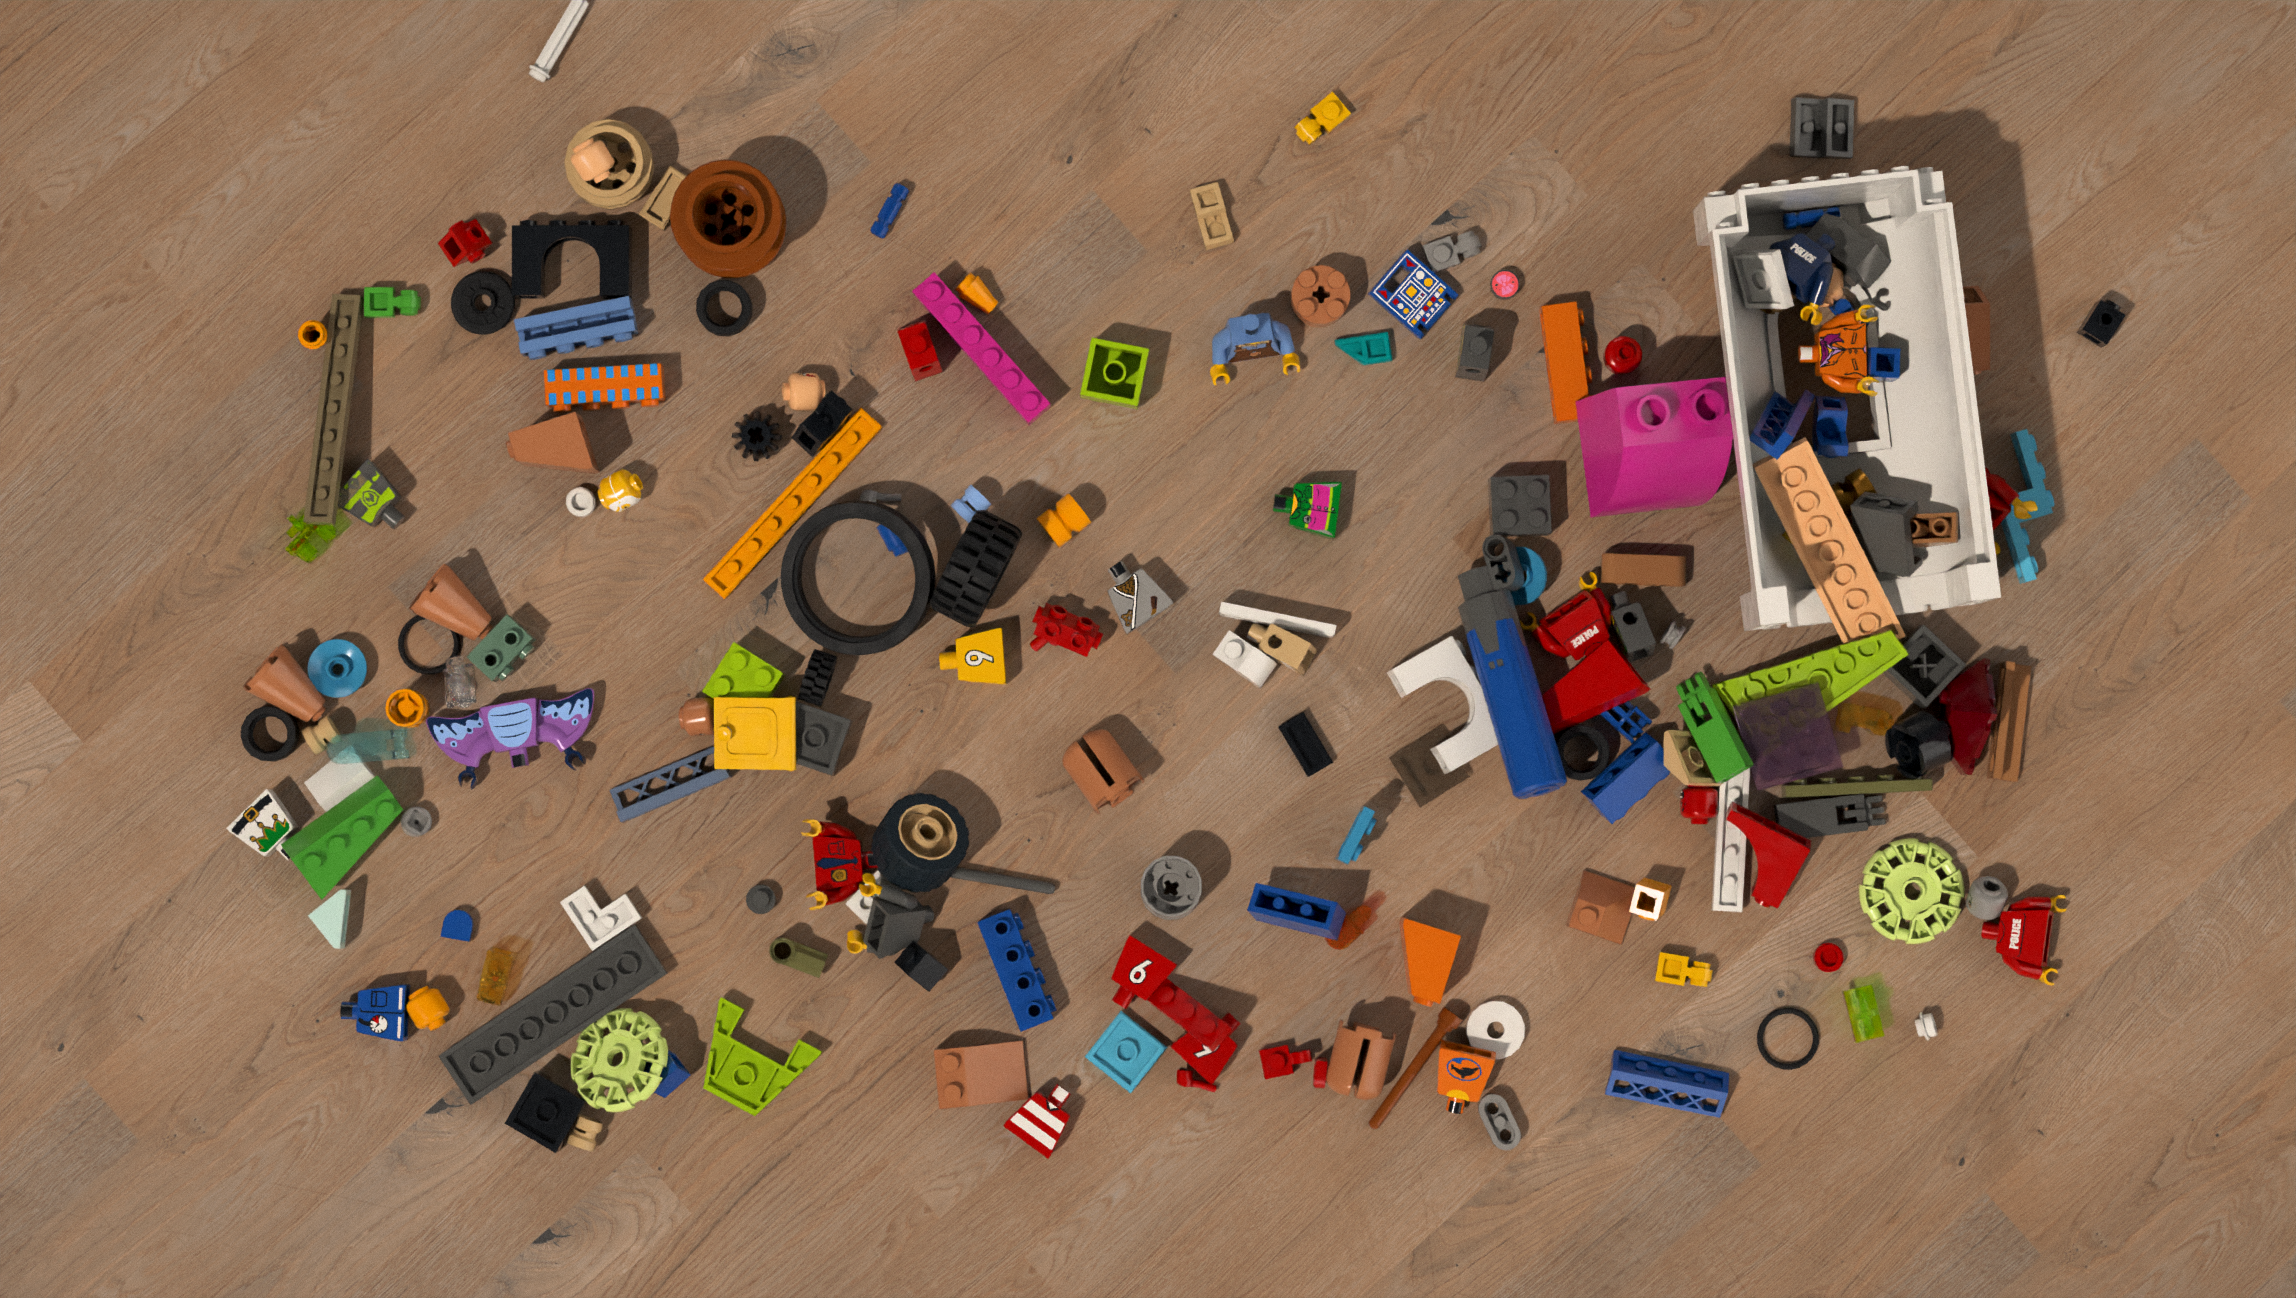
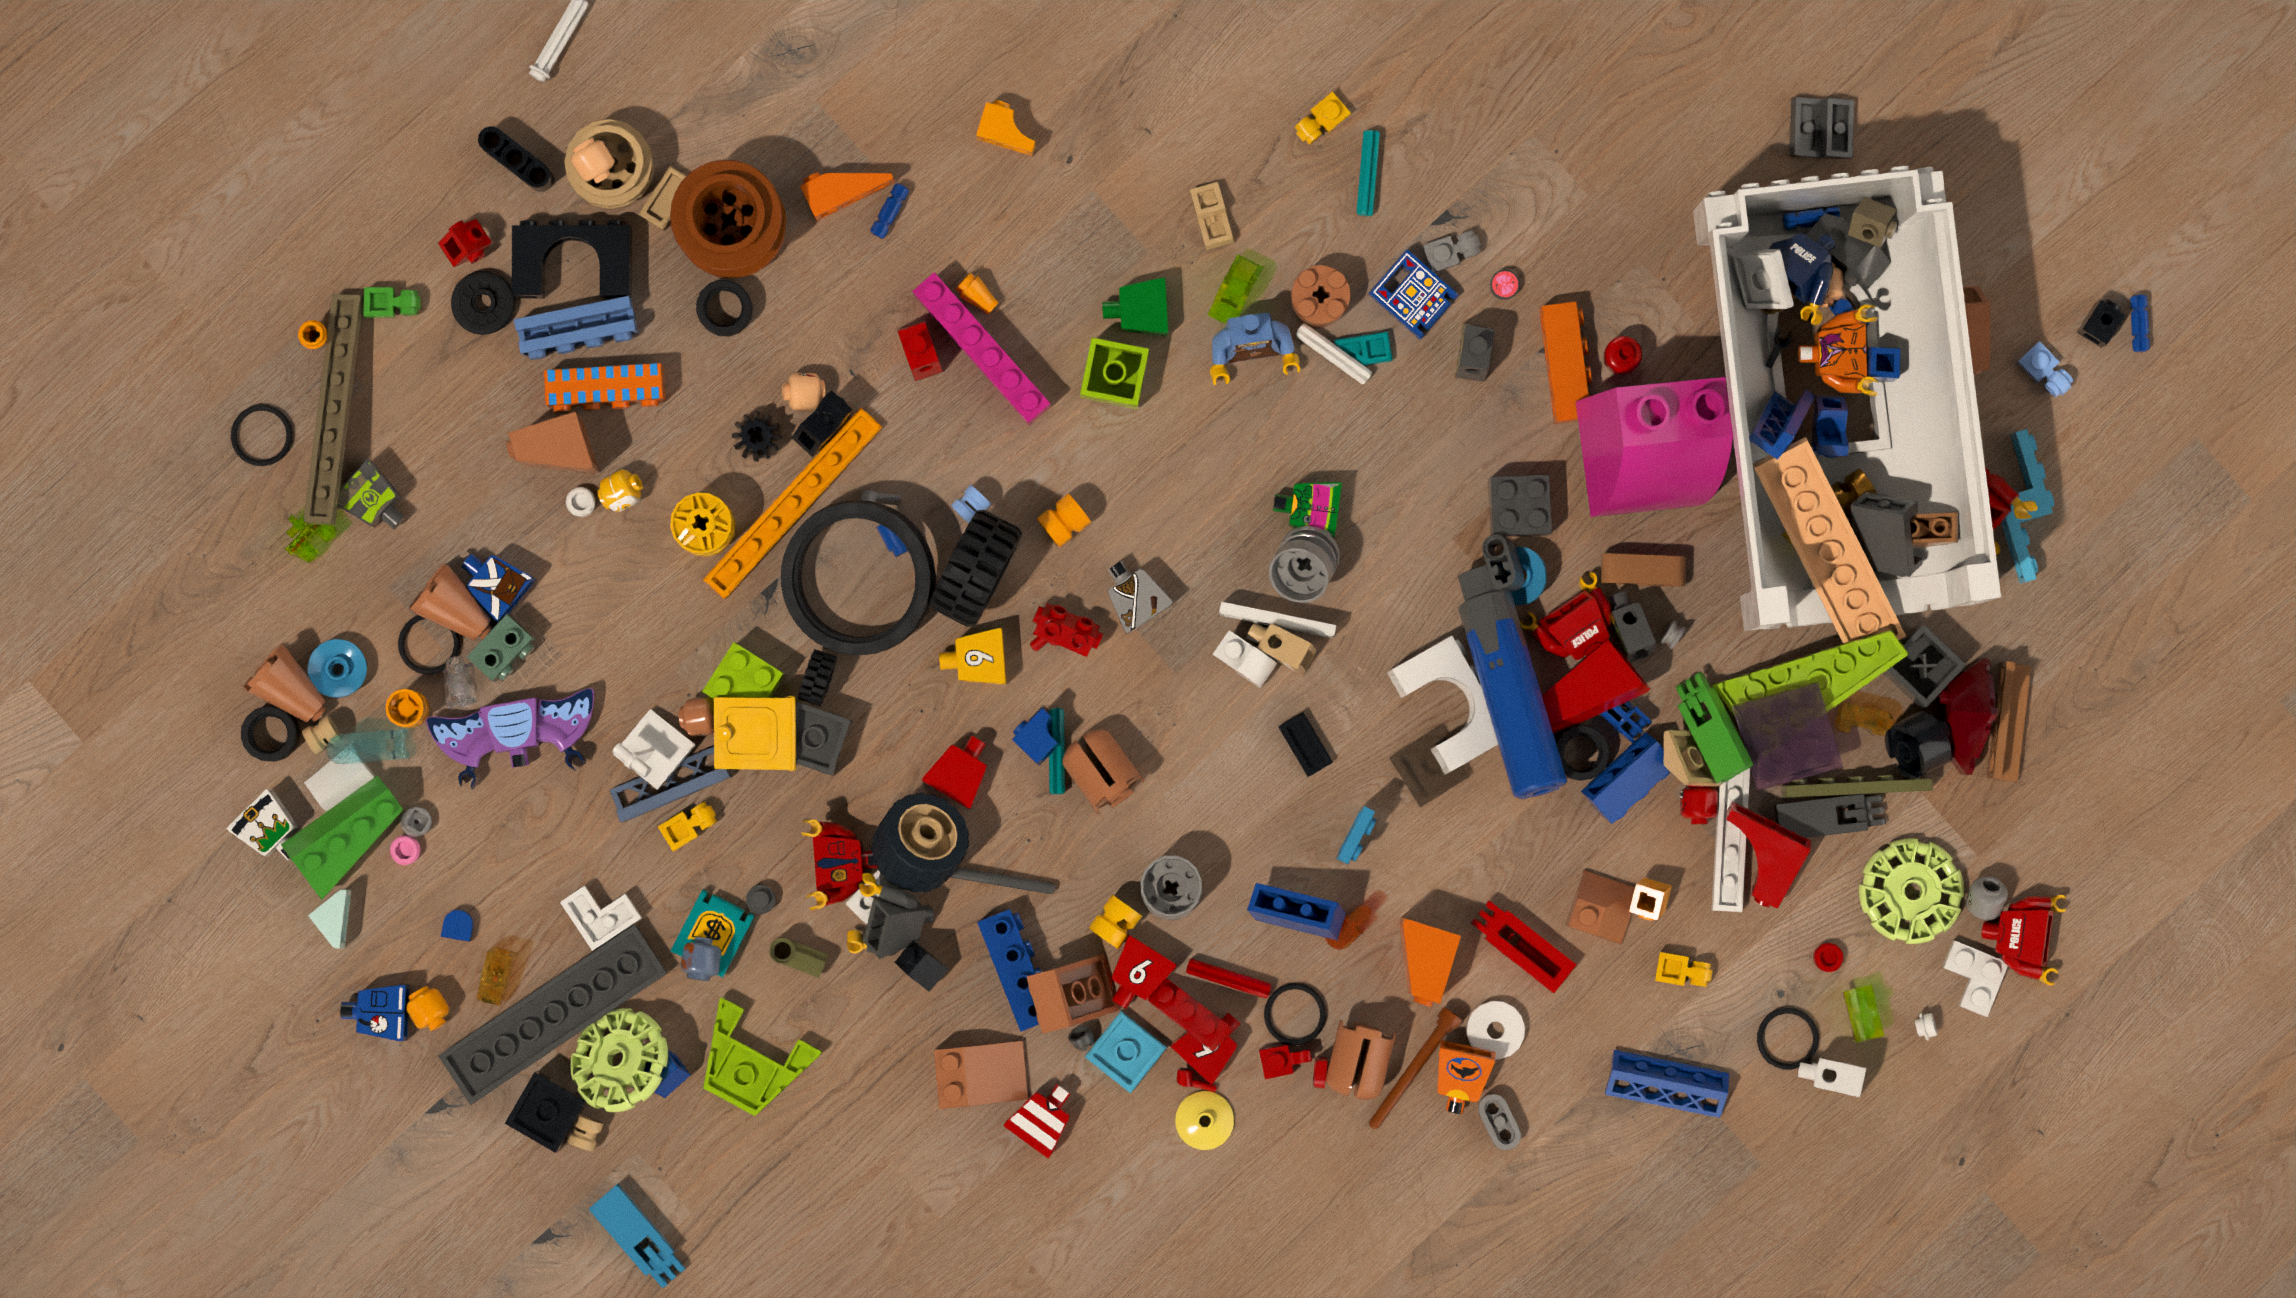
(281, 454): none -> black tyre
(405, 850): none -> bright pink tile
(496, 584): none -> torso
(505, 149): none -> black beam
(629, 1227): none -> dark azure hinge
(653, 749): none -> white plate
(681, 831): none -> yellow plate
(701, 959): none -> sand blue head
(715, 921): none -> teal container
(719, 529): none -> yellow wheel
(836, 191): none -> orange slope
(959, 772): none -> red torso
(1000, 130): none -> light orange arch
(1035, 737): none -> blue brick
(1056, 767): none -> teal axle
(1072, 993): none -> nougat slope
(1081, 1037): none -> dark grey hinge
(1115, 921): none -> yellow wheel
(1140, 308): none -> green torso
(1202, 1104): none -> light yellow dish
(1228, 978): none -> red axle
(1235, 289): none -> clear neon green brick
(1273, 996): none -> black tyre
(1304, 564): none -> light grey wheel
(1333, 353): none -> white axle
(1368, 173): none -> teal axle
(1530, 953): none -> red hinge
(1779, 344): none -> black hand
(1848, 1079): none -> white torso
(1873, 222): none -> dark tan brick
(1984, 976): none -> white plate
(2039, 364): none -> light blue plate
(2140, 323): none -> blue axle

